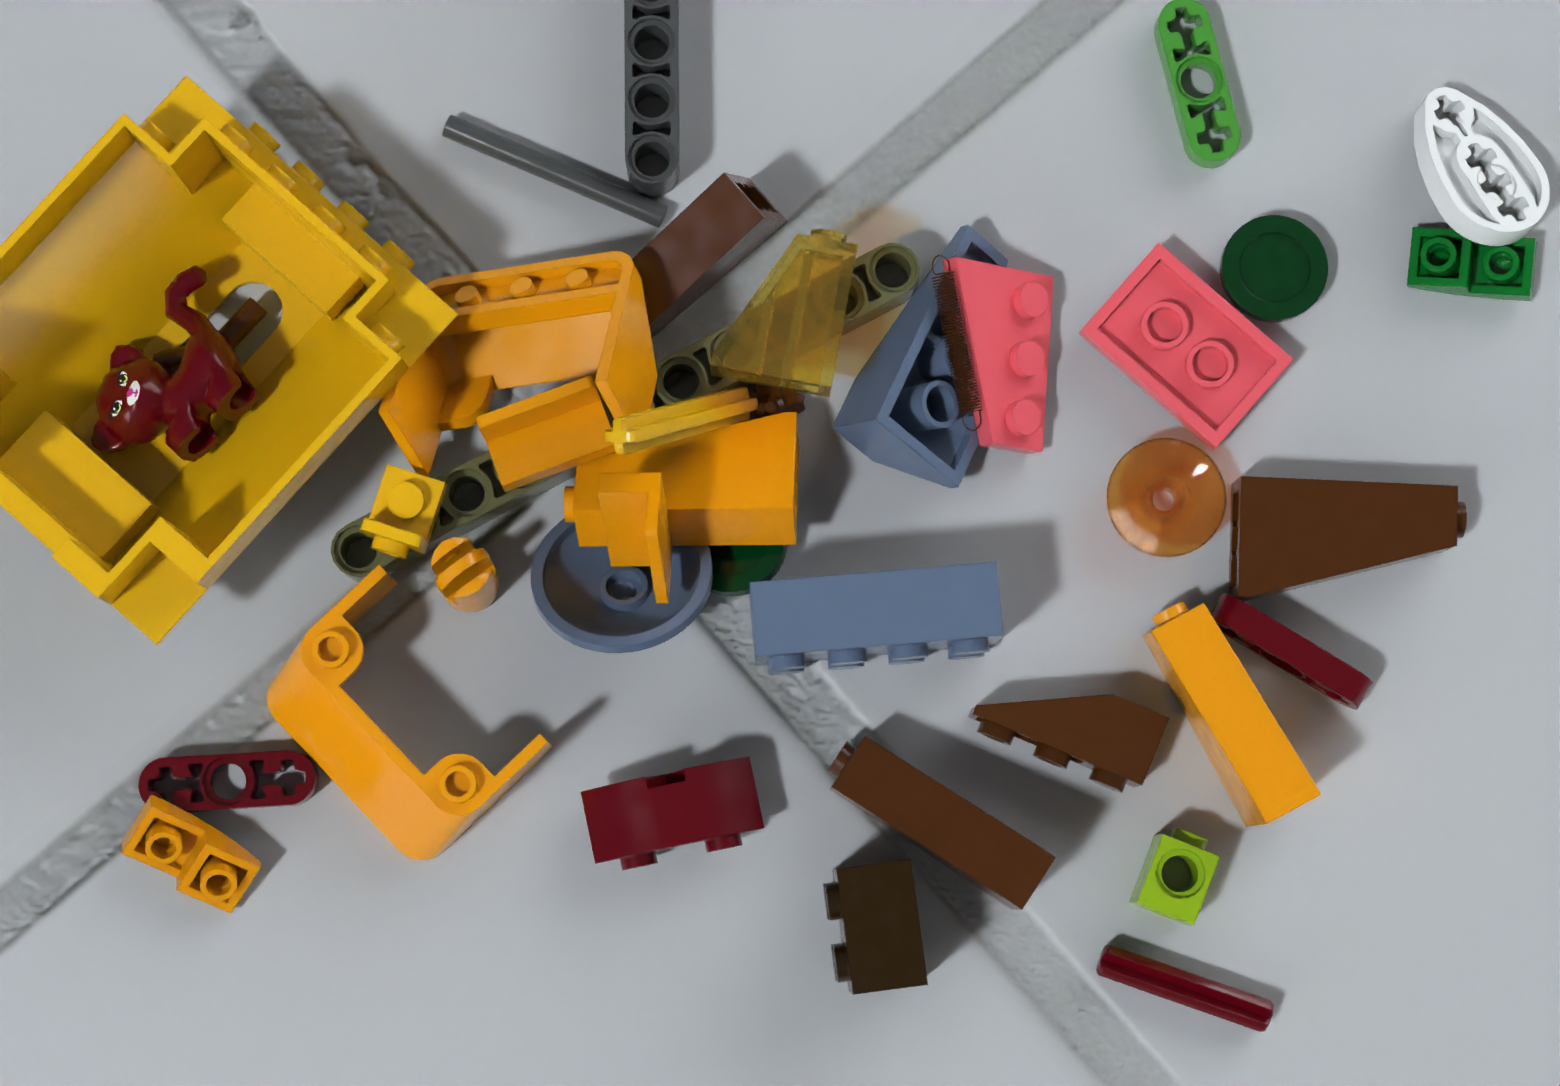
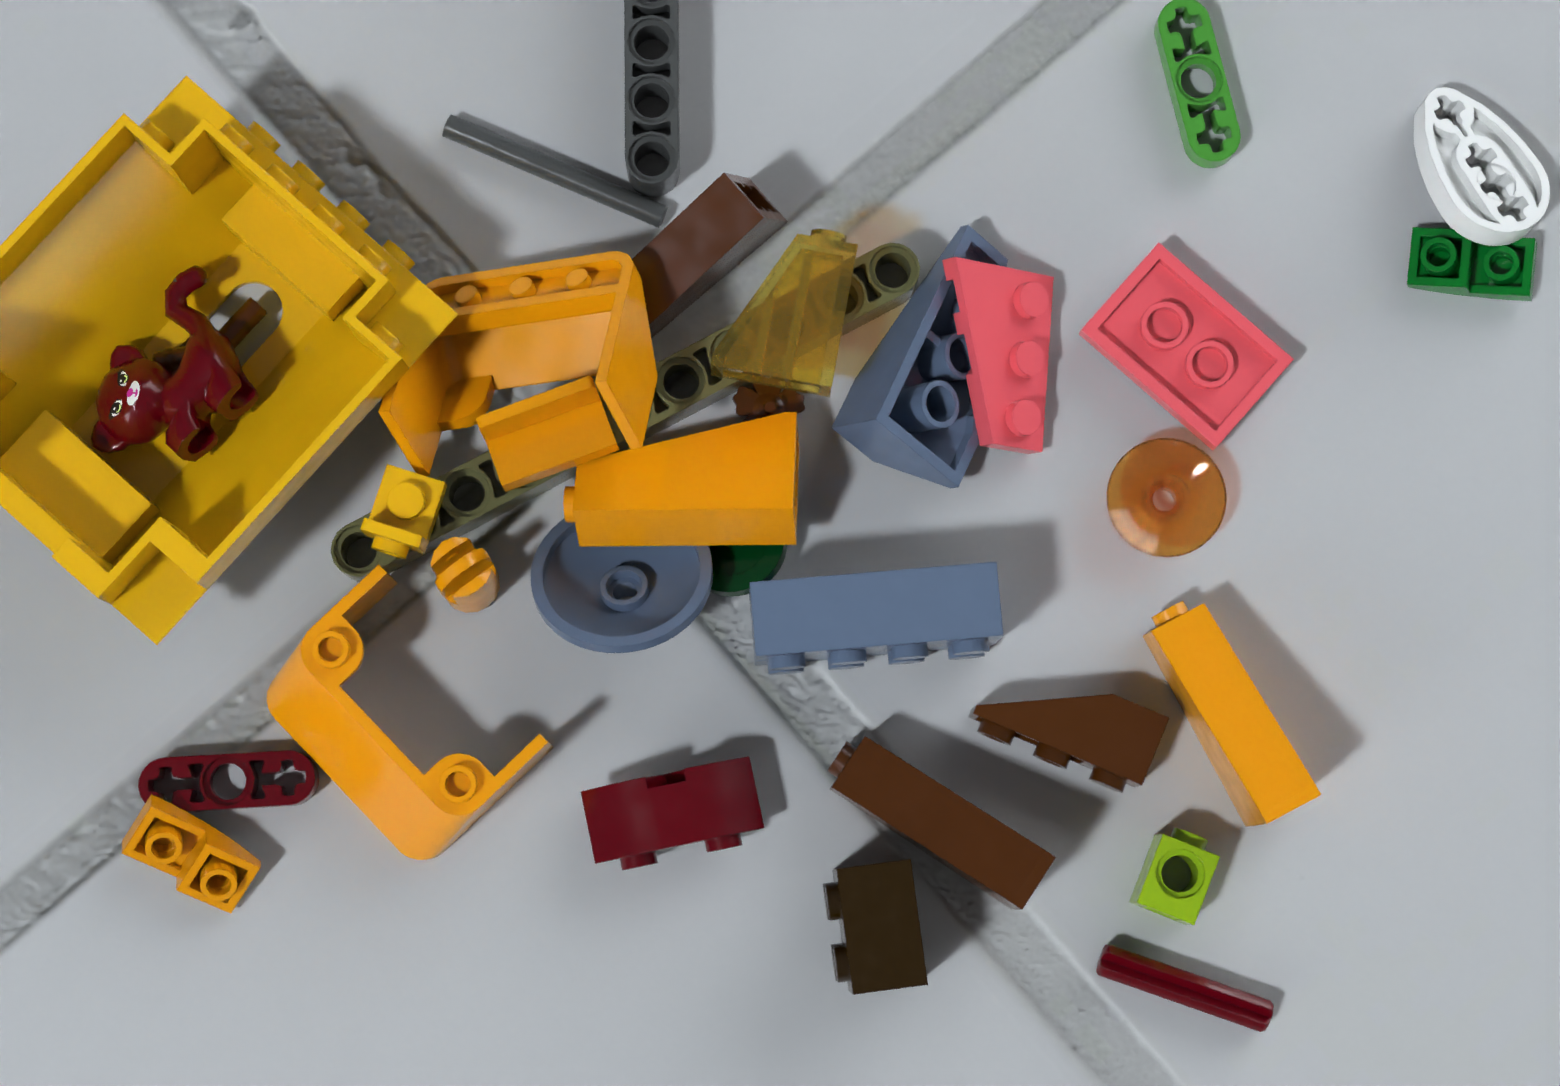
(637, 525): light orange panel -> none
(680, 420): yellow axle -> none
(958, 335): reddish brown piece -> none
(1273, 268): dark green piece -> none
(1290, 651): dark red beam -> none
(1323, 530): reddish brown slope -> none

